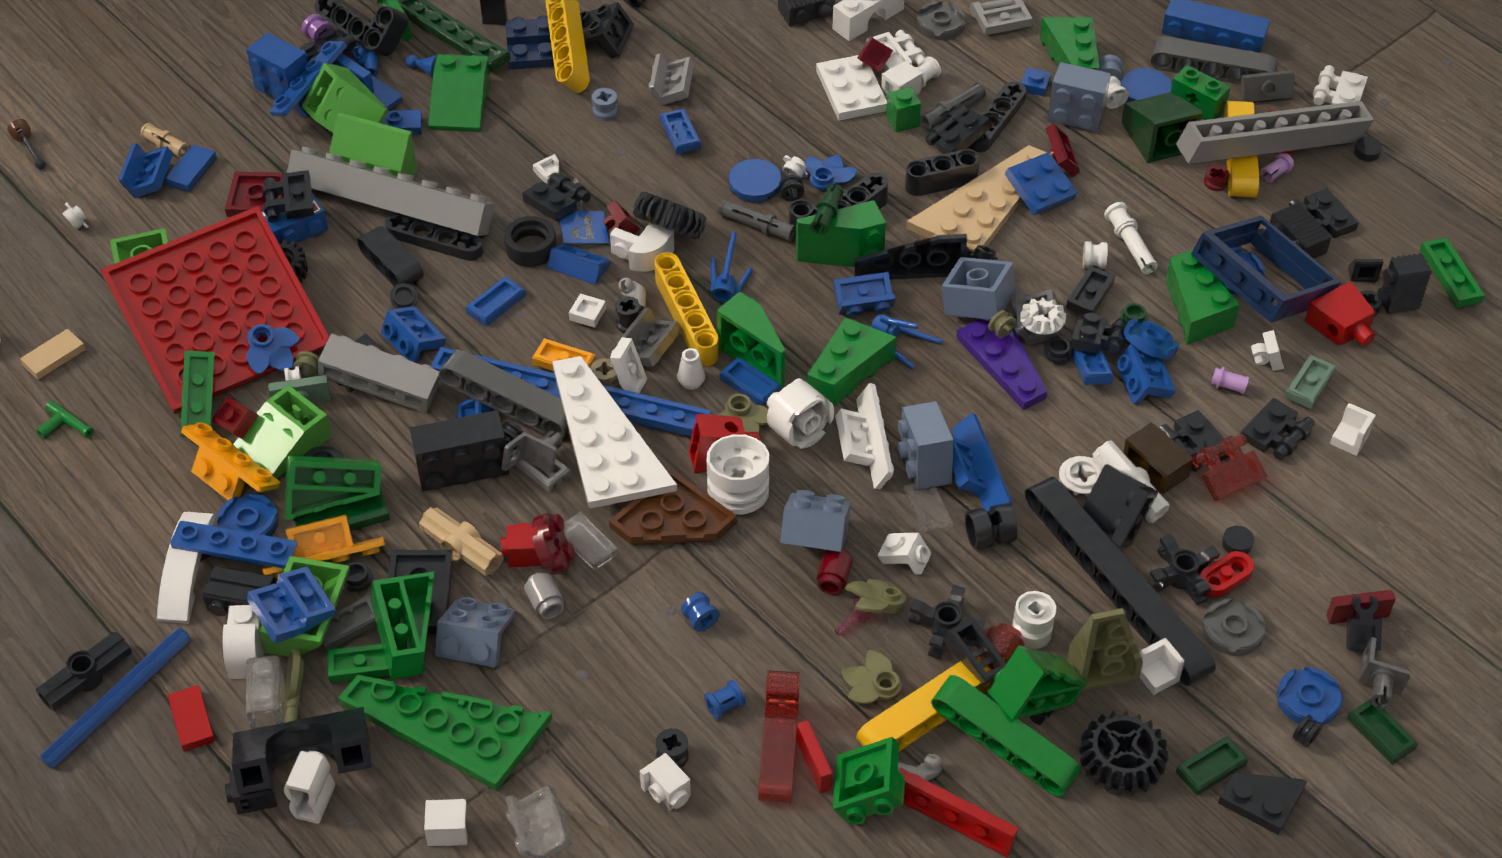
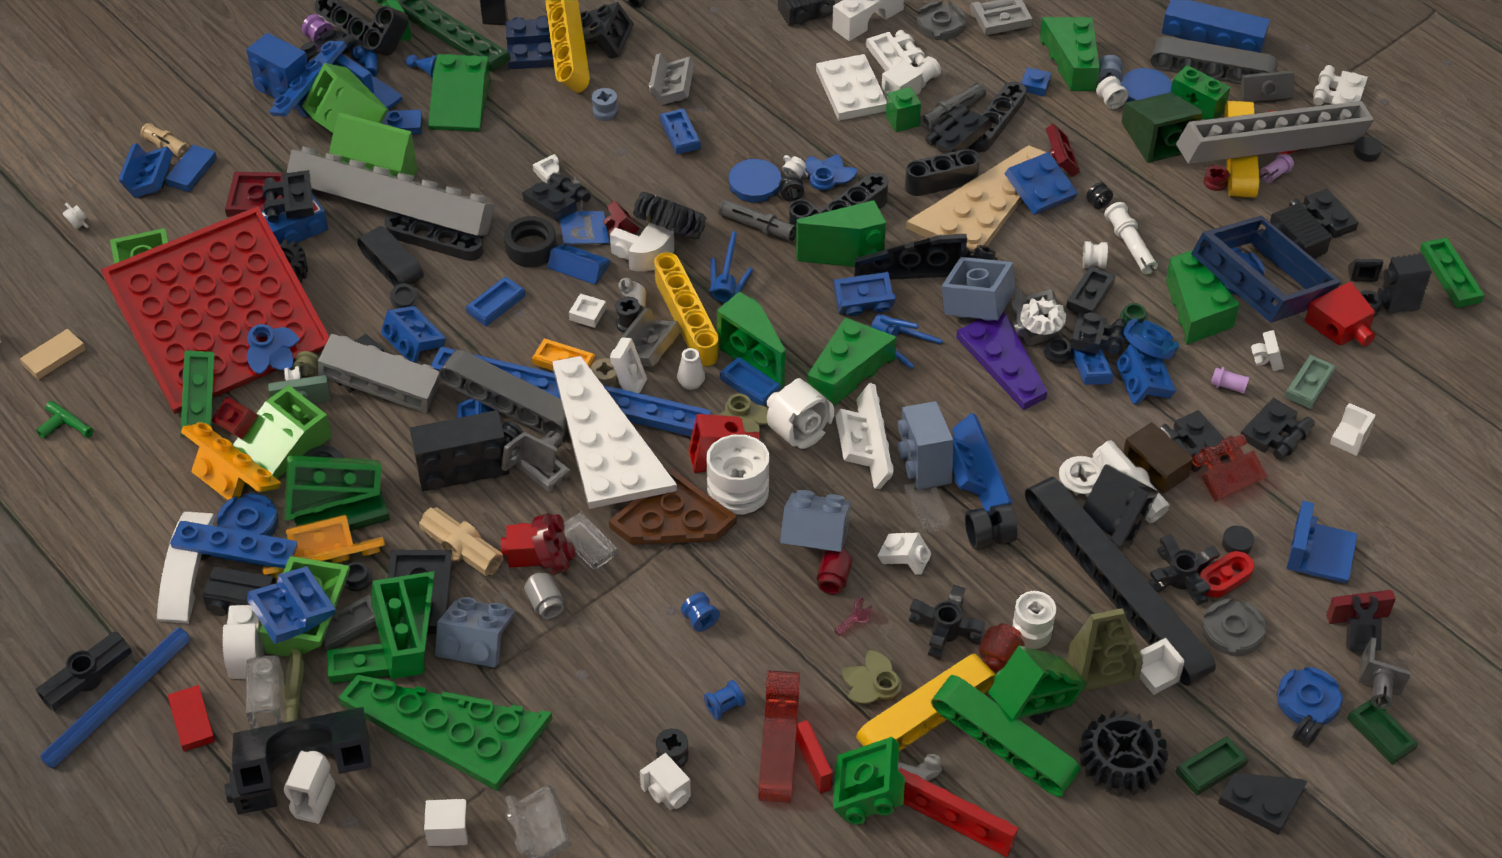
(23, 136): hinge -> none
(827, 209): dark green pin -> none
(875, 54): dark red tile -> none
(877, 596): olive plate -> none
(977, 638): black slope -> none
(1002, 324): olive bush -> none
(1078, 96): sand blue brick -> none
(1099, 195): none -> black bush
(1320, 548): none -> blue bracket

